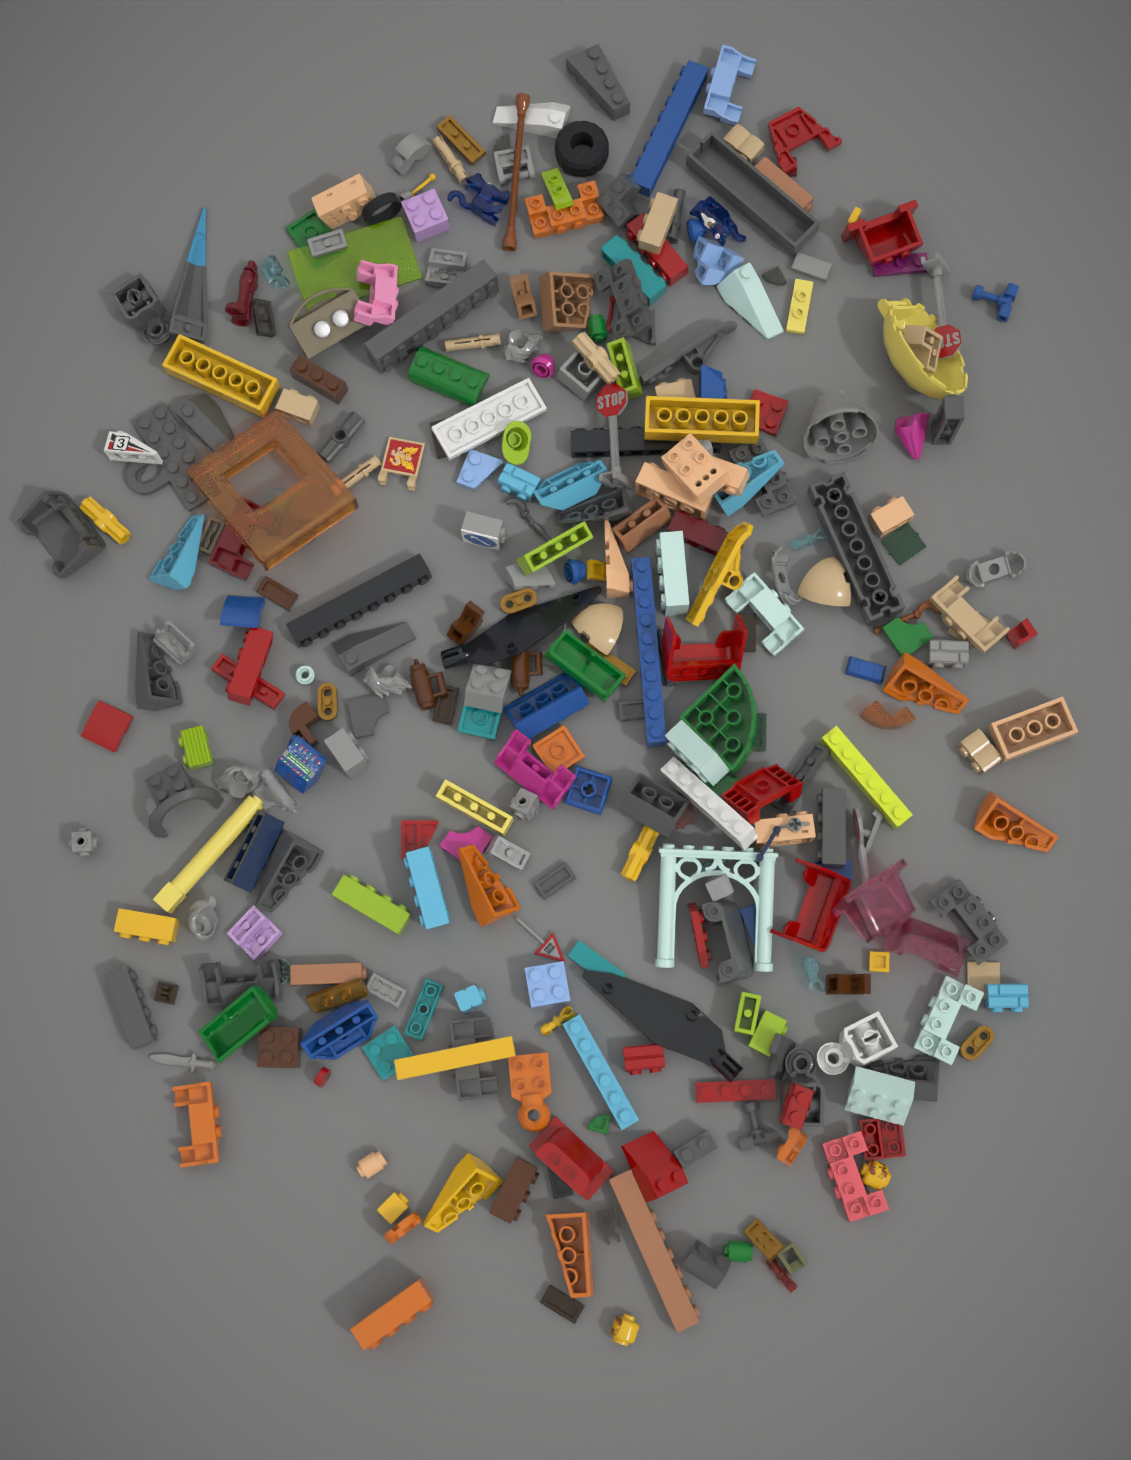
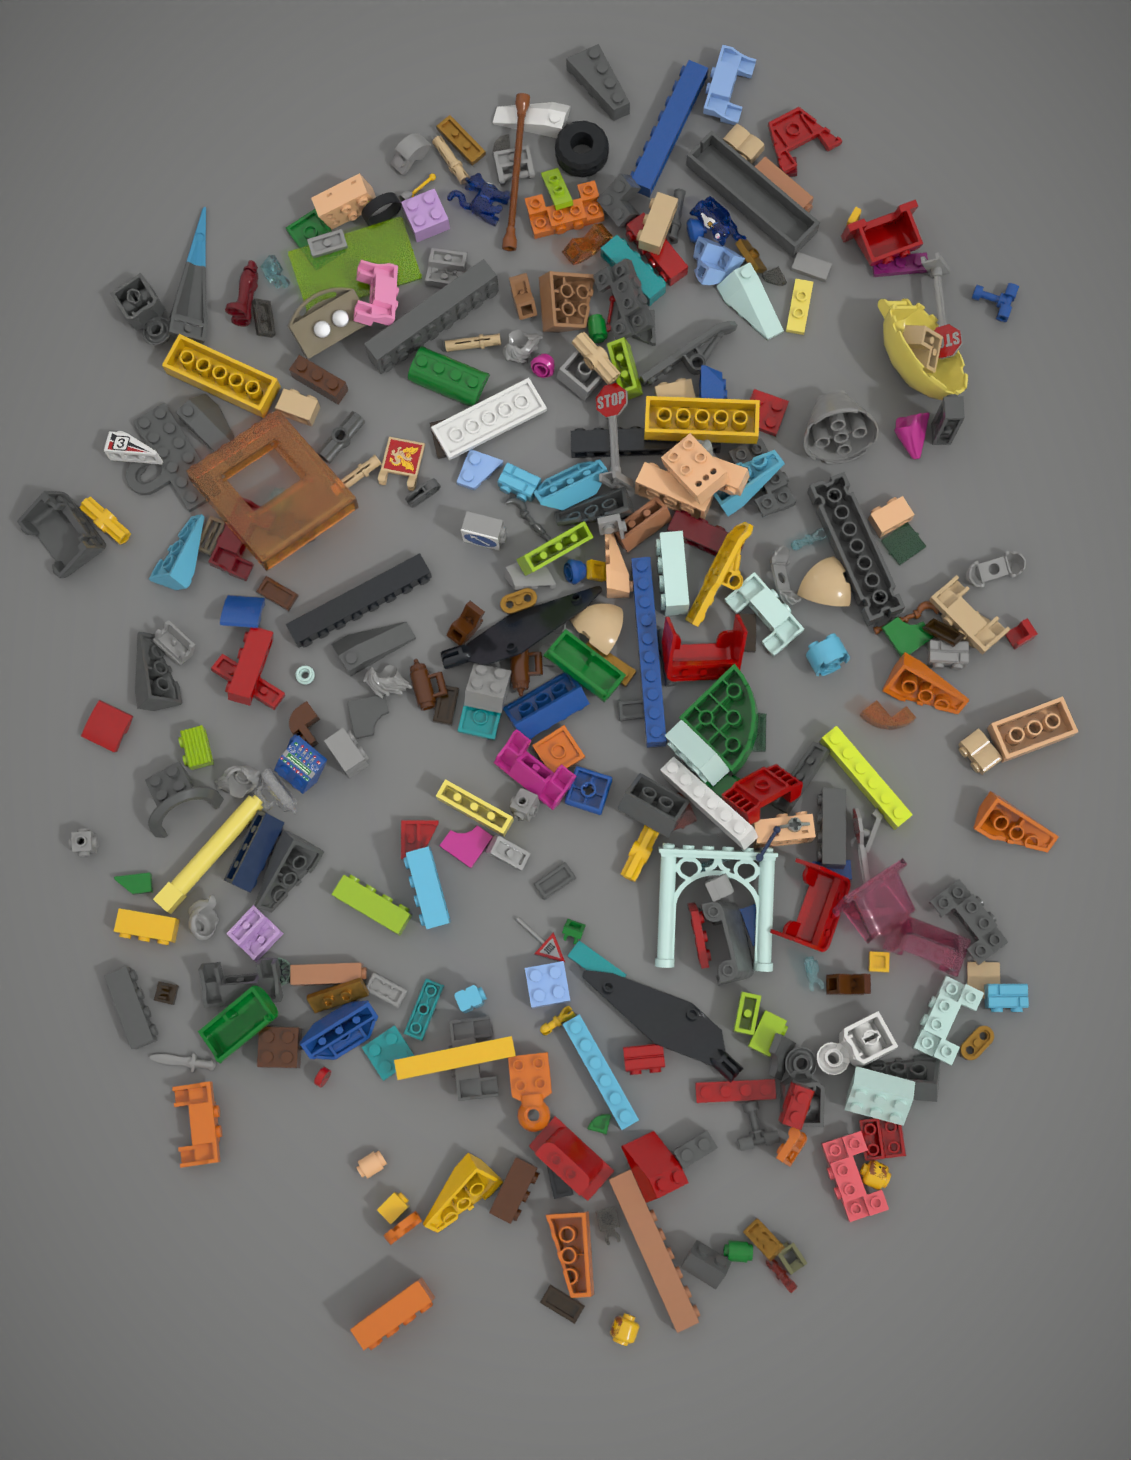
(136, 883): none -> green tile
(327, 702): pearl gold plate -> none
(423, 492): none -> dark grey piece
(487, 894): orange wedge -> none
(516, 442): lime piece -> none
(573, 929): none -> green tile
(583, 248): none -> clear orange brick
(612, 524): none -> light grey bracket
(751, 255): none -> pearl gold plate
(827, 655): none -> medium azure brick
(865, 670): blue tile -> none
(943, 632): none -> dark brown tile

